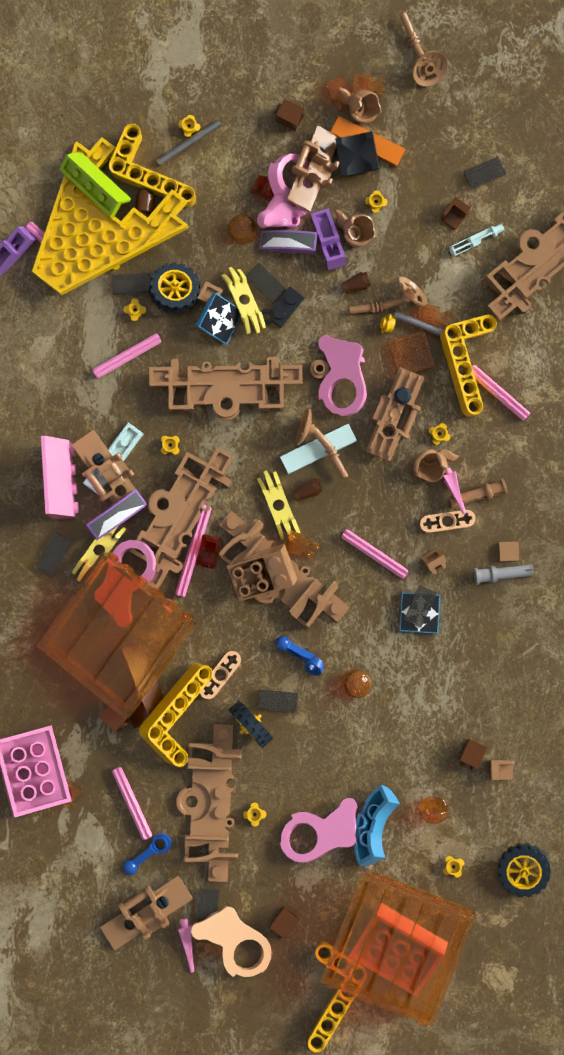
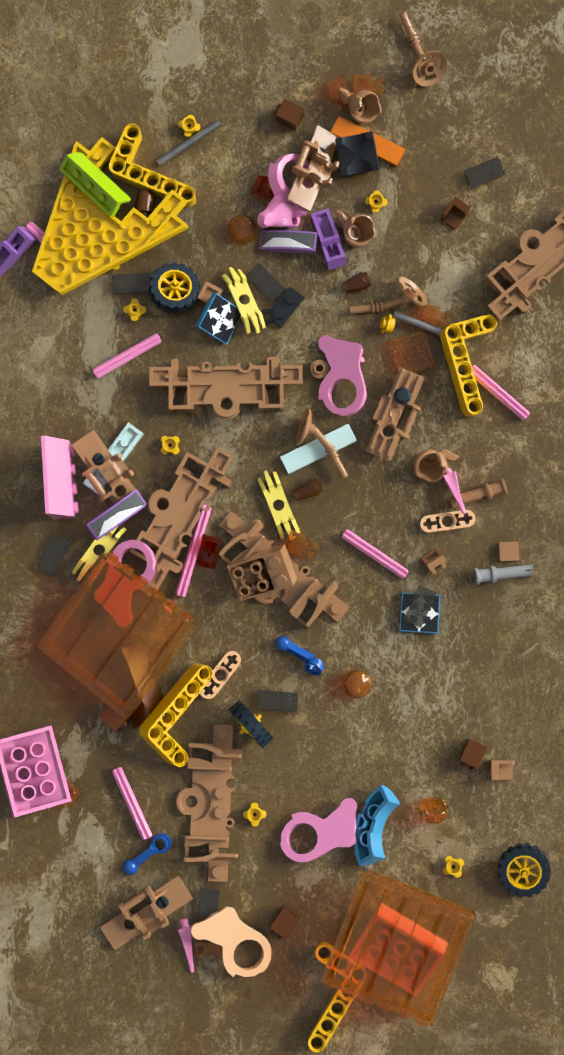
(444, 433): yellow plate -> none
(476, 239): light aqua piece -> none

